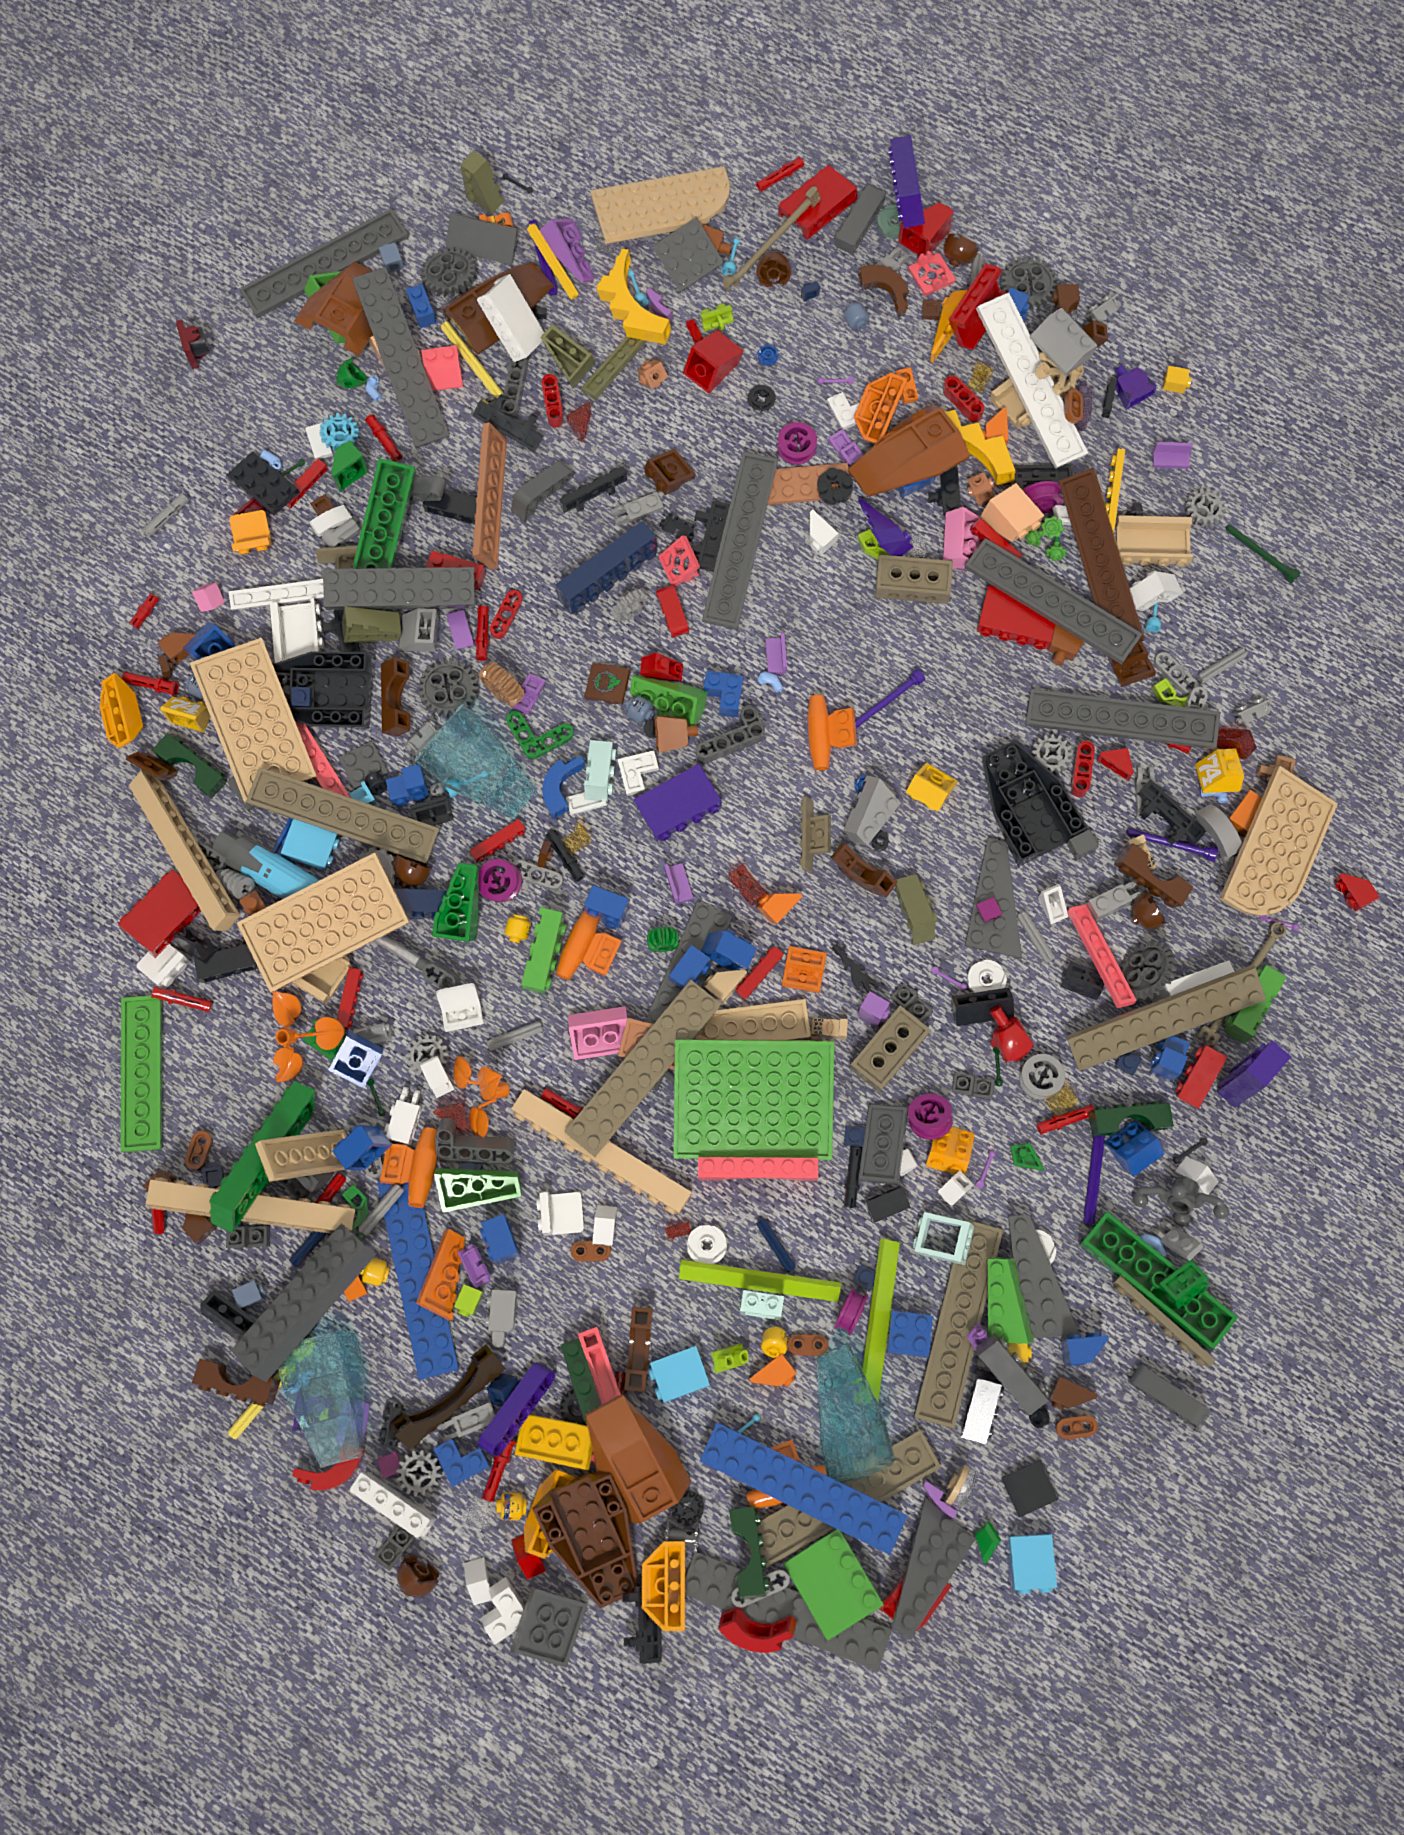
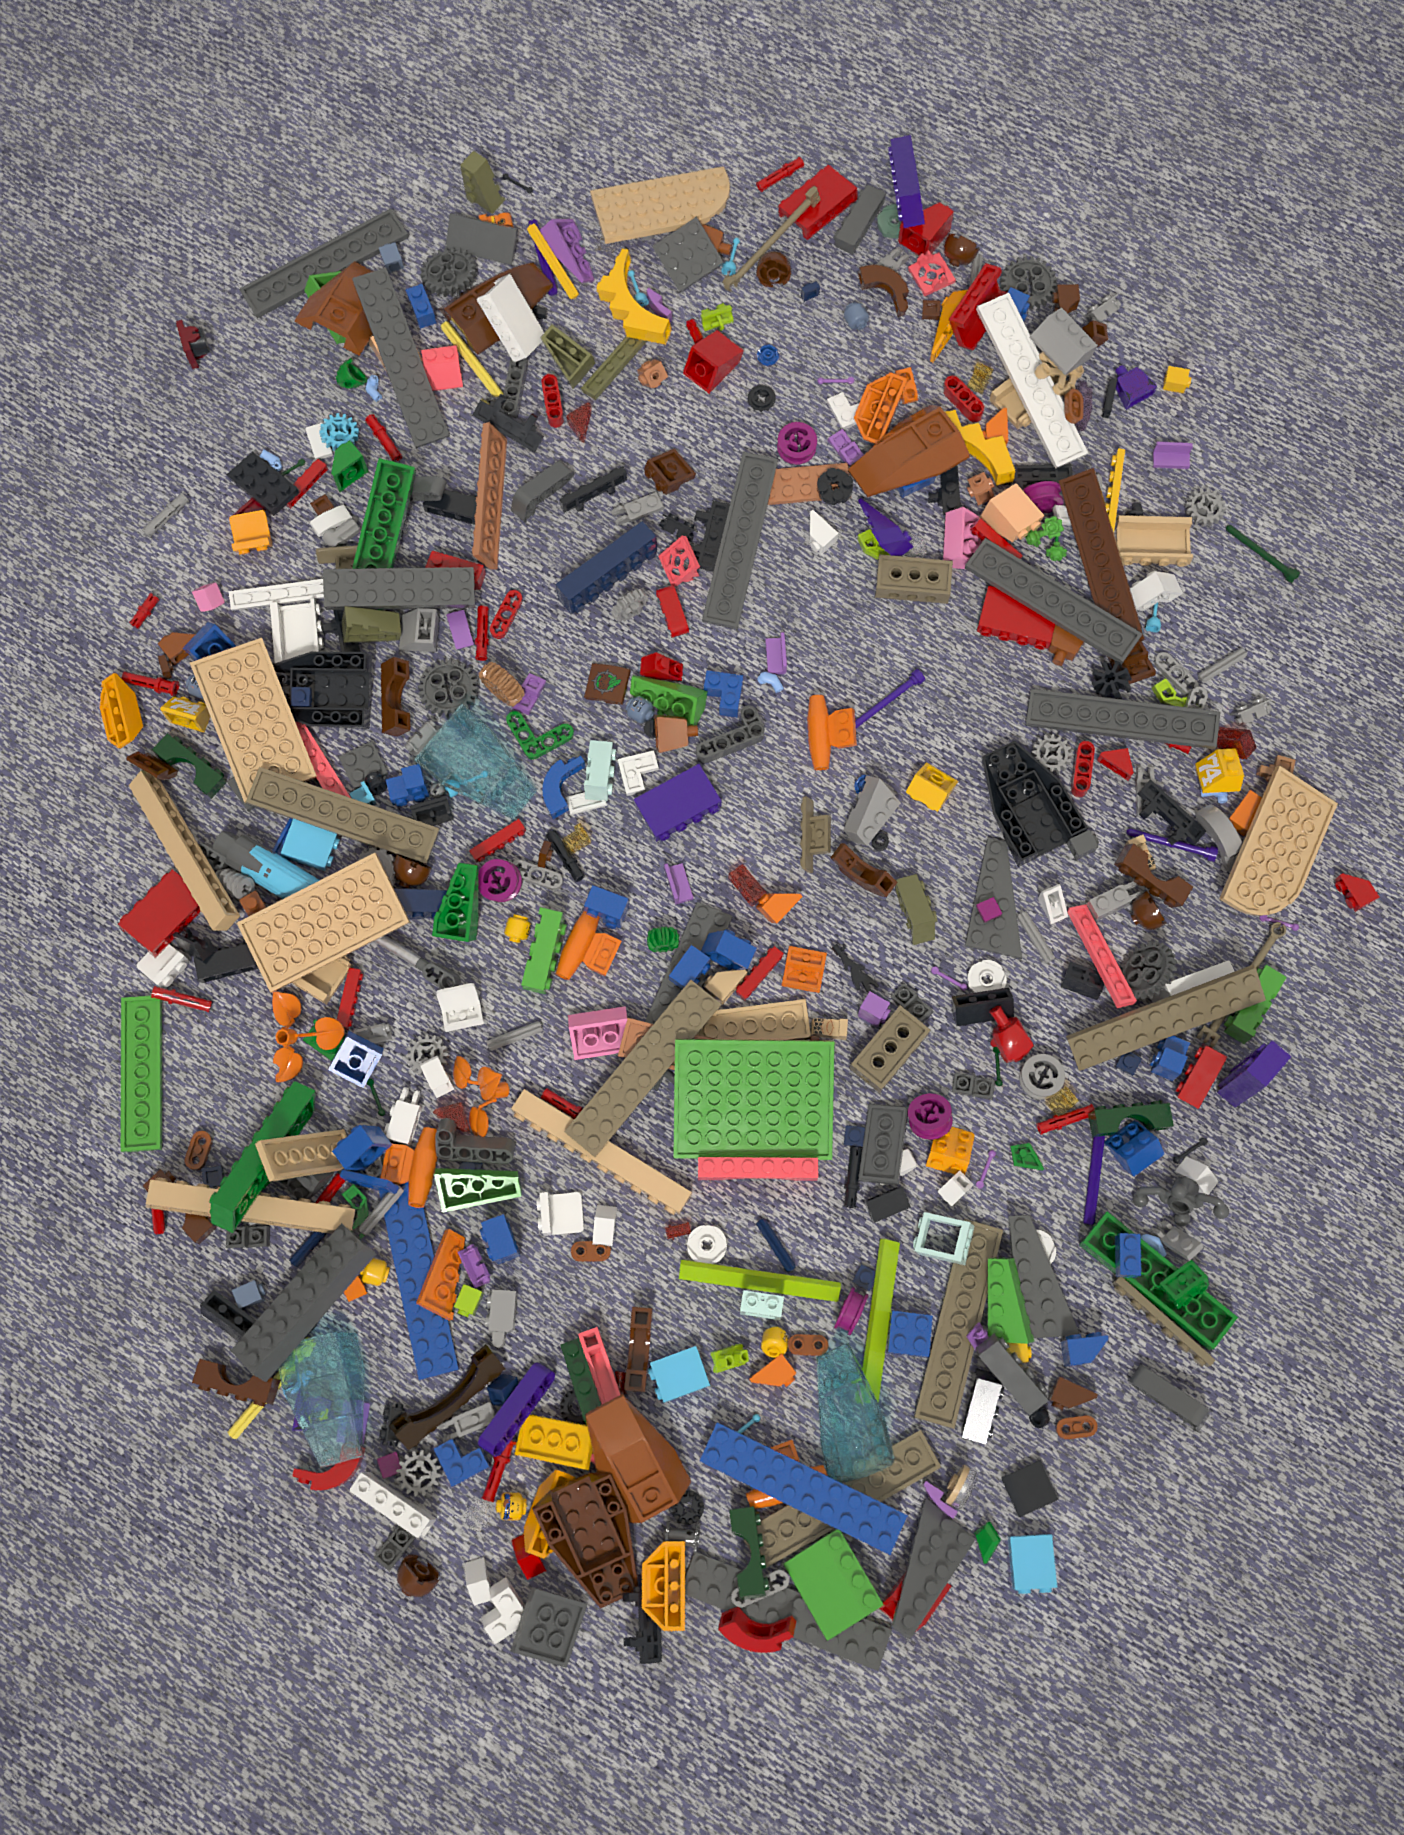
(369, 1181): none -> blue tile
(1111, 680): none -> black gear
(1128, 1255): none -> blue brick

